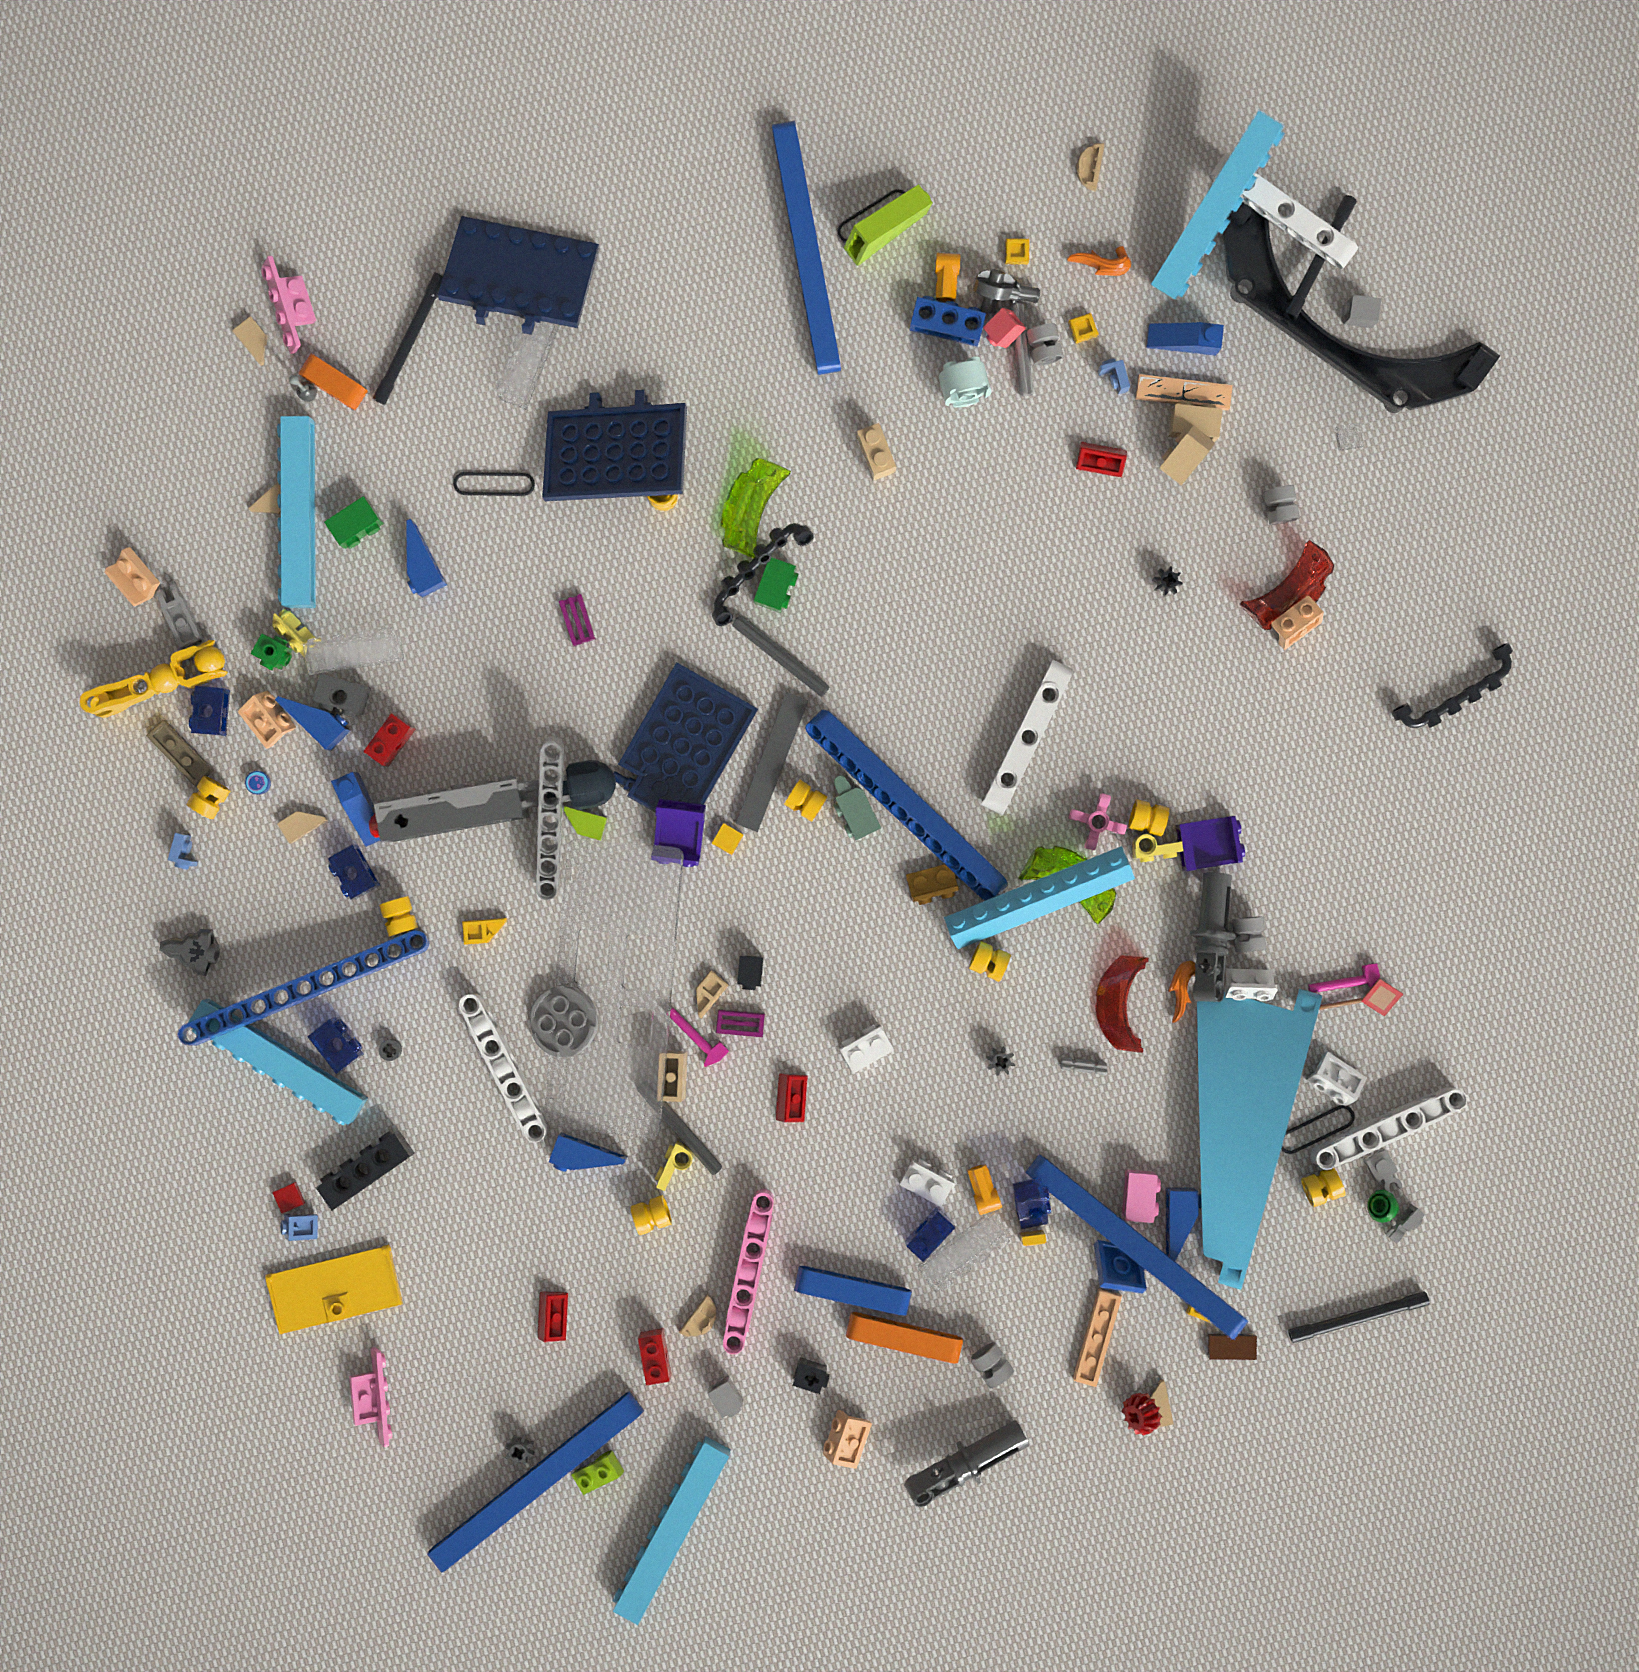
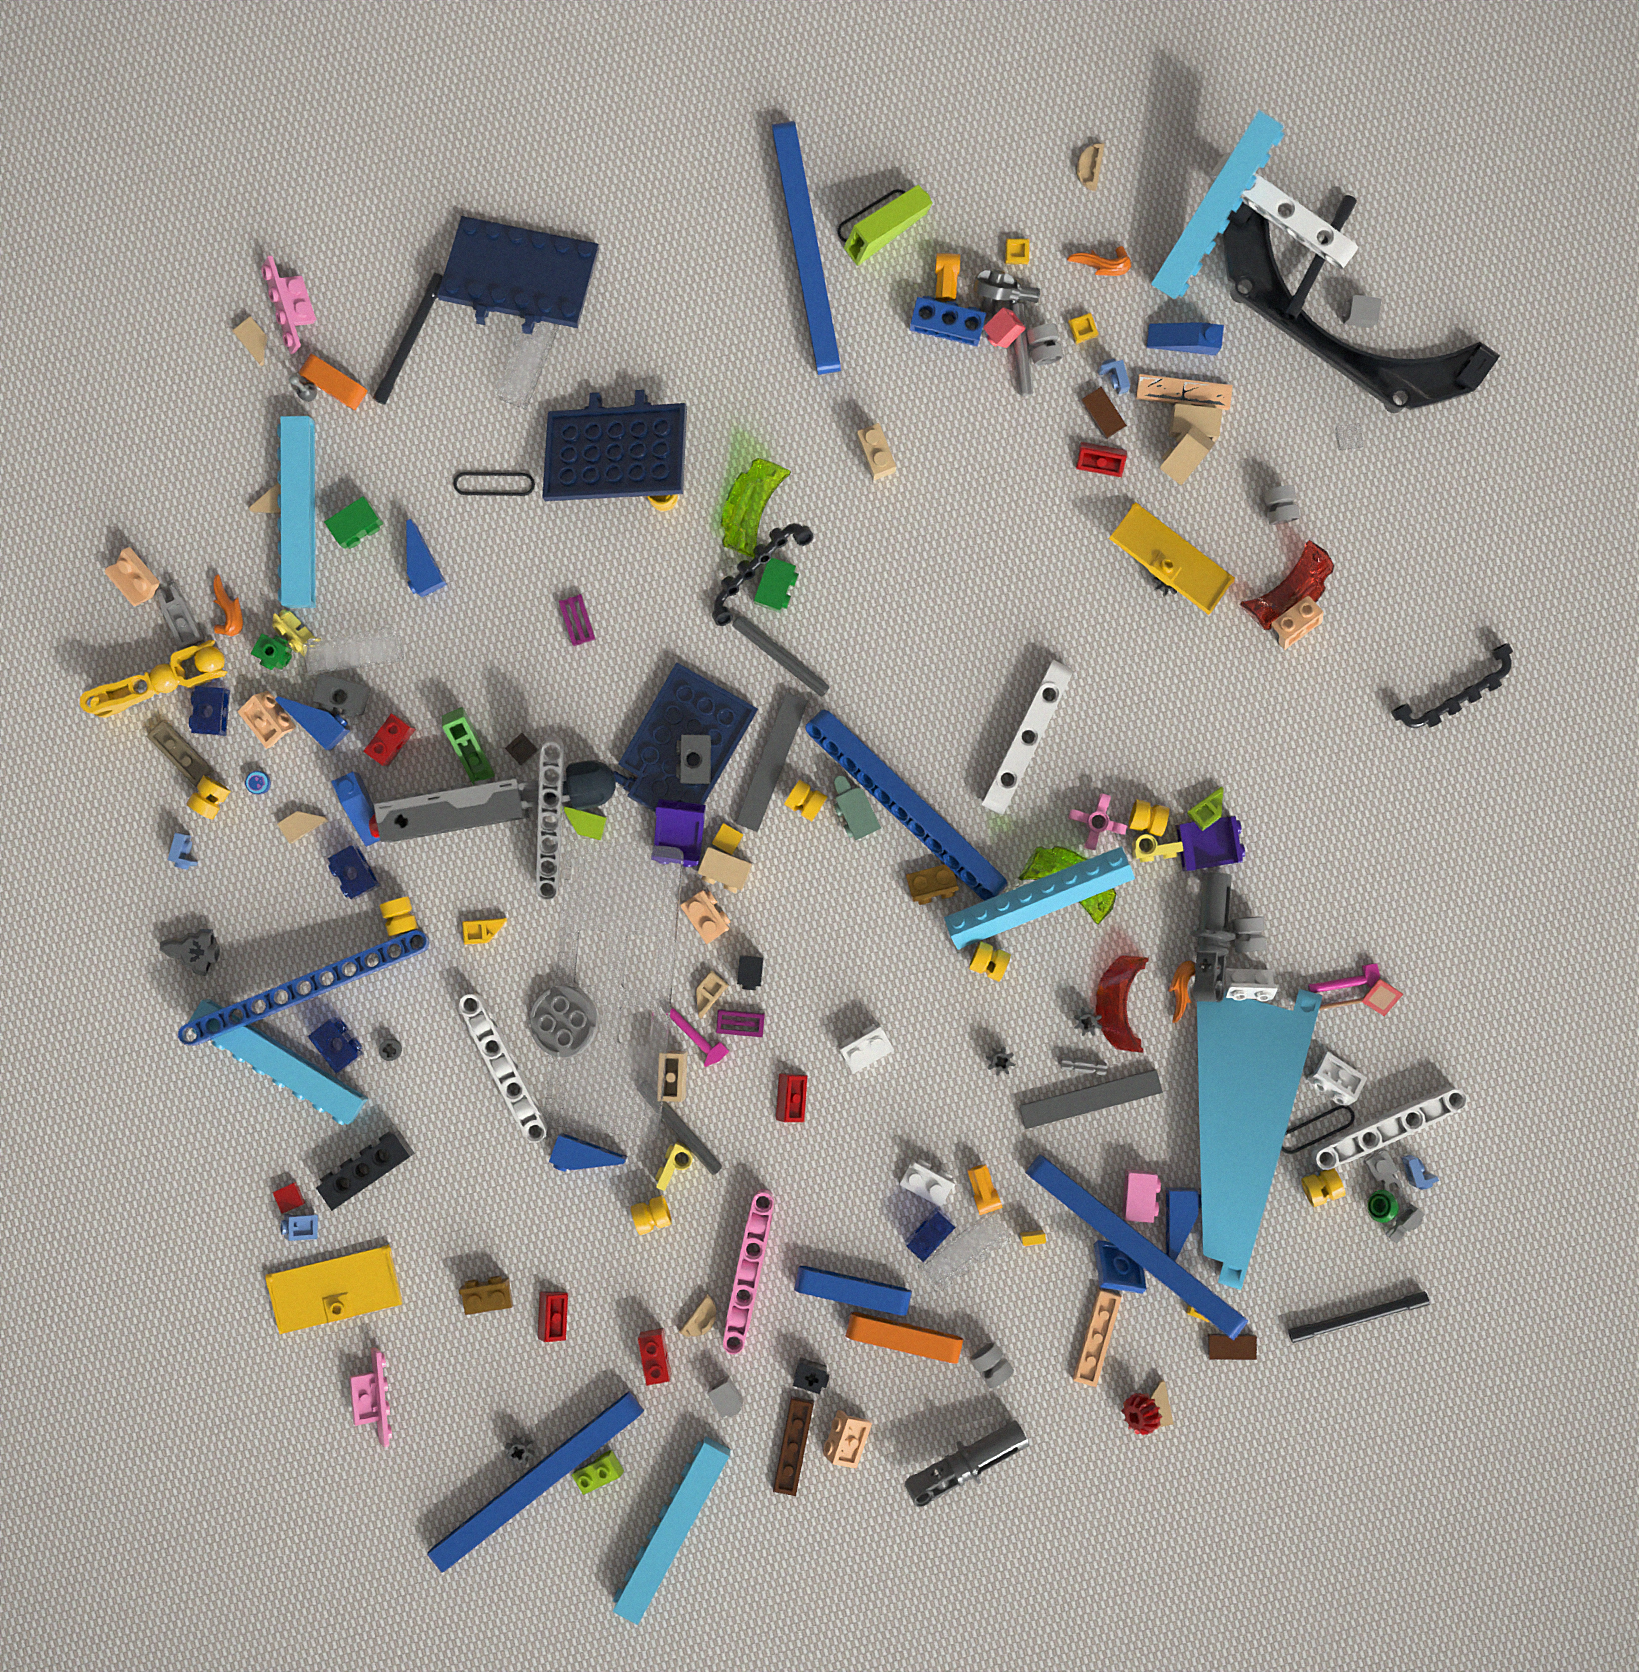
(232, 611): none -> orange piece
(467, 745): none -> bright green slope
(486, 1296): none -> pearl gold bracket
(521, 749): none -> dark brown plate
(694, 774): none -> dark grey brick
(705, 916): none -> light nougat bracket
(724, 869): none -> tan brick
(793, 1446): none -> reddish brown tile
(964, 382): light aqua brick -> none
(1031, 1203): clear blue brick -> none
(1084, 1016): none -> dark grey gear
(1090, 1099): none -> dark grey tile
(1103, 413): none -> reddish brown tile
(1172, 558): none -> yellow door
(1207, 810): none -> lime tile
(1414, 1170): none -> medium blue bracket

